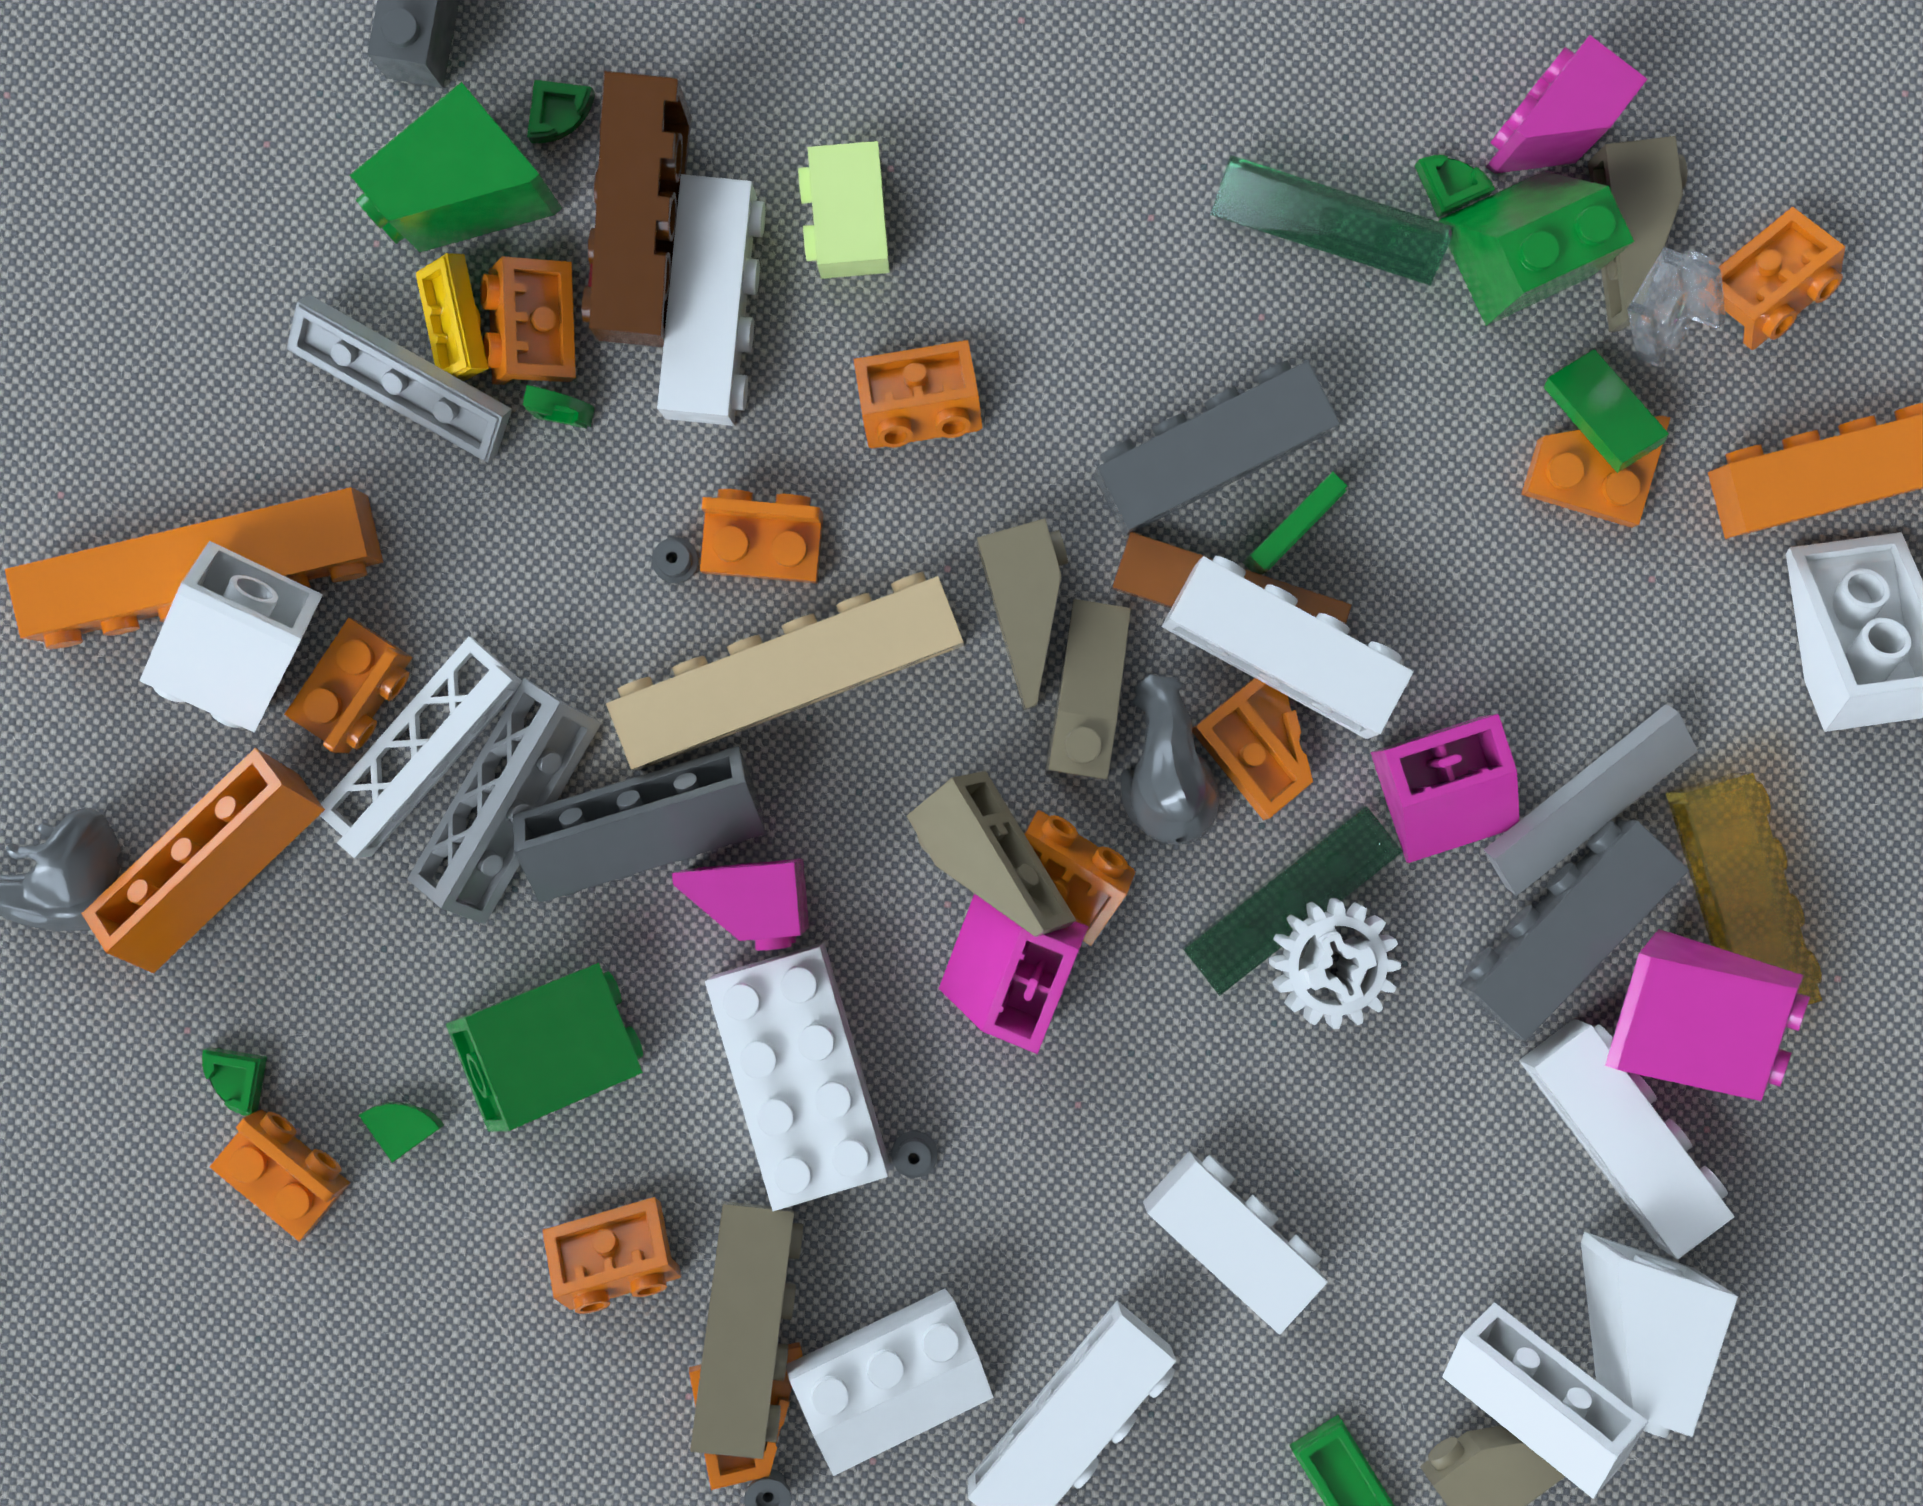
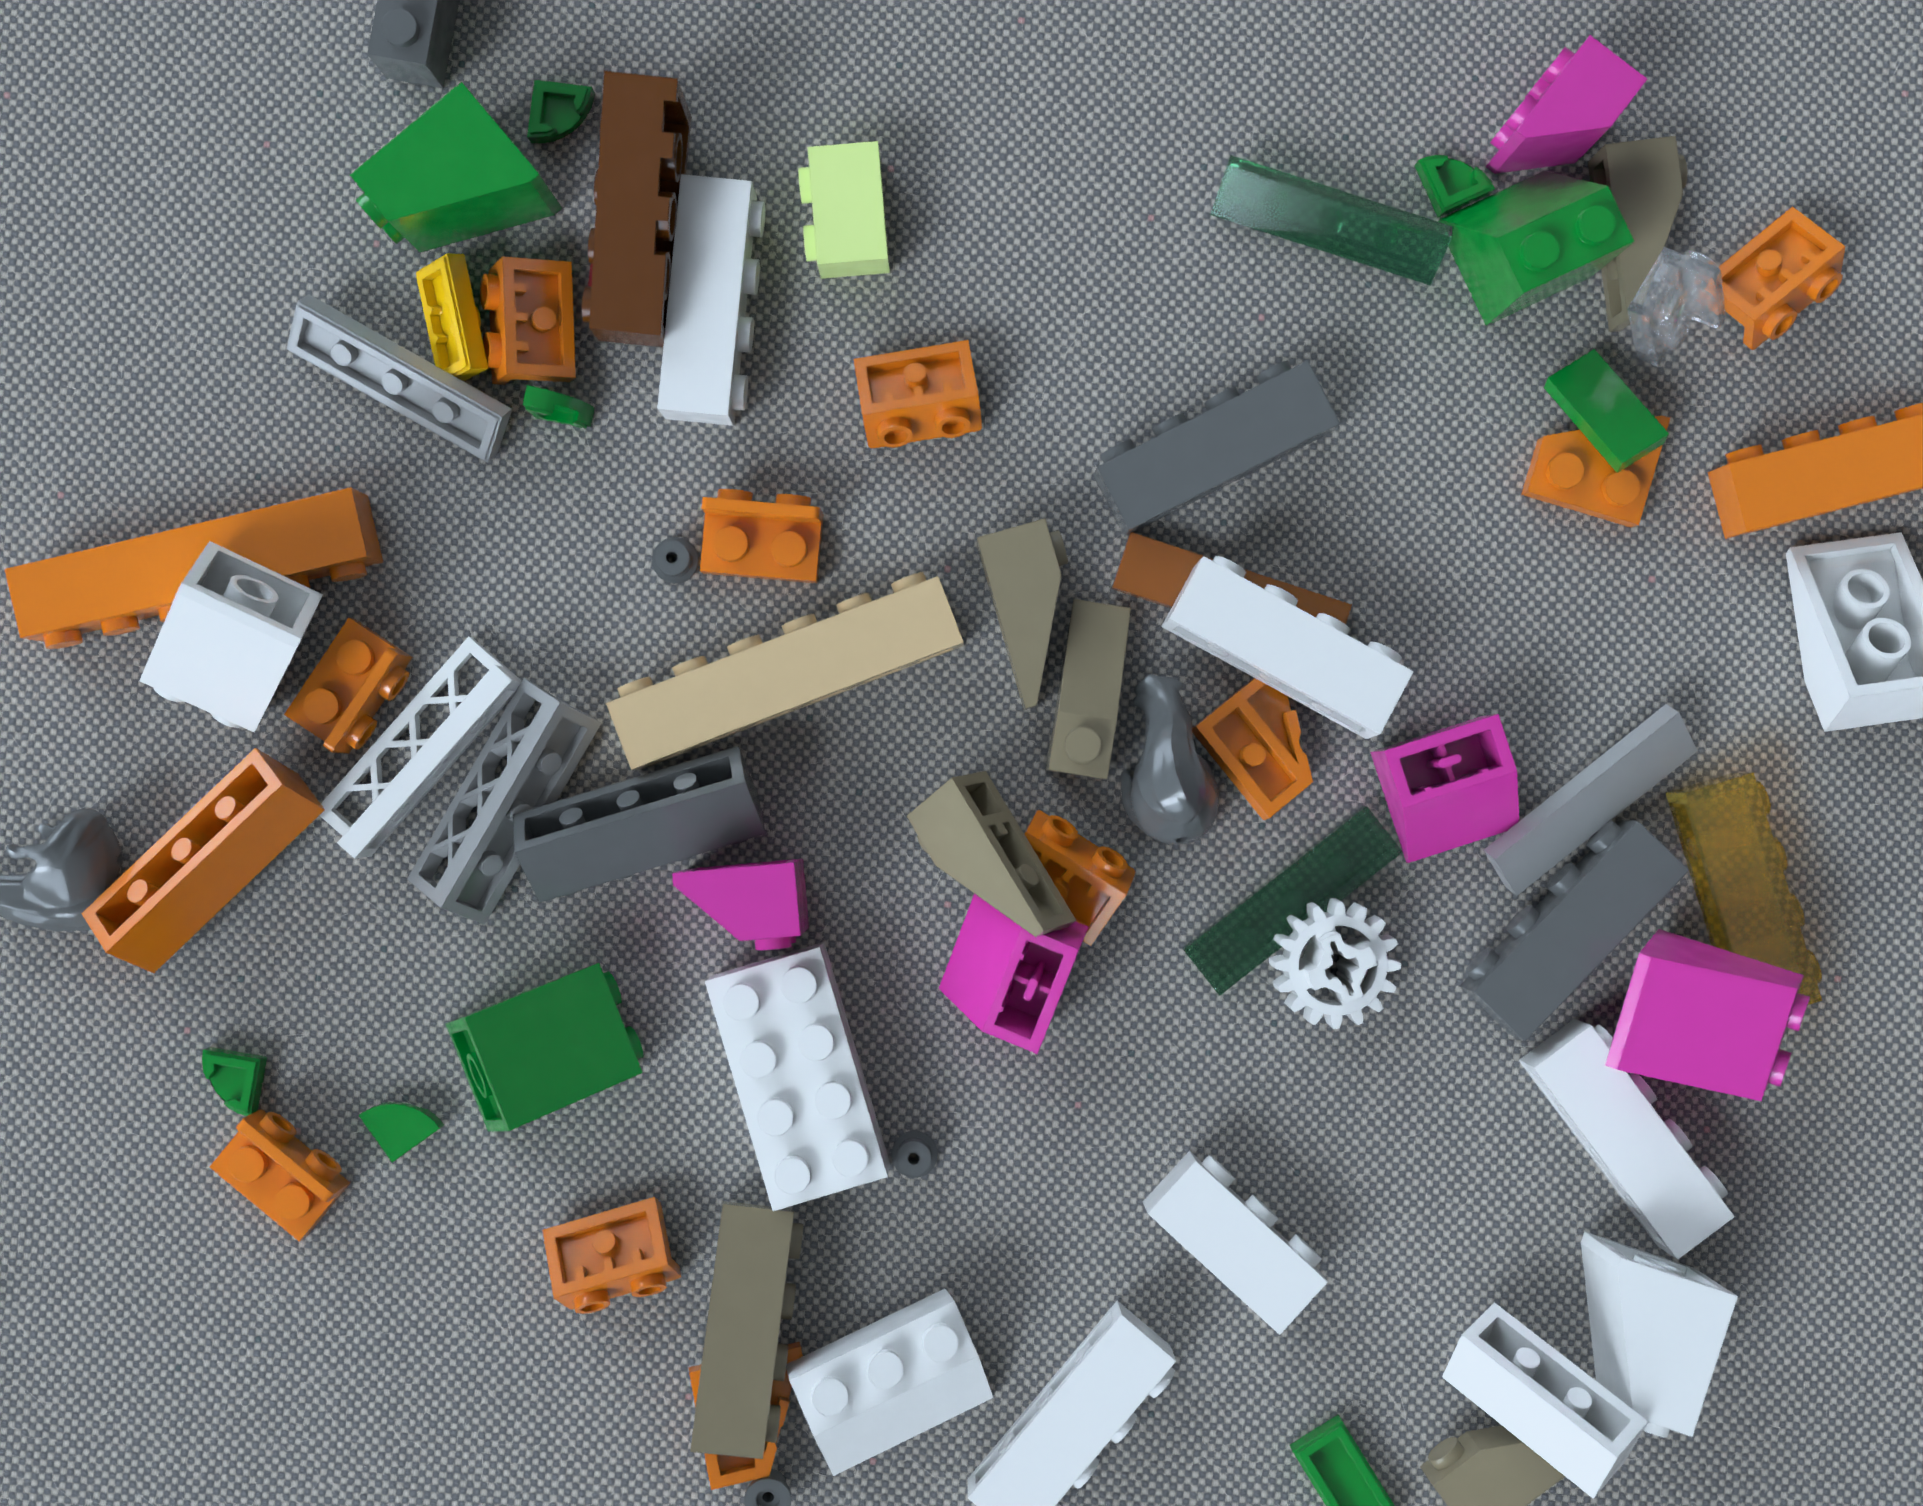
(1296, 524): green tile -> none

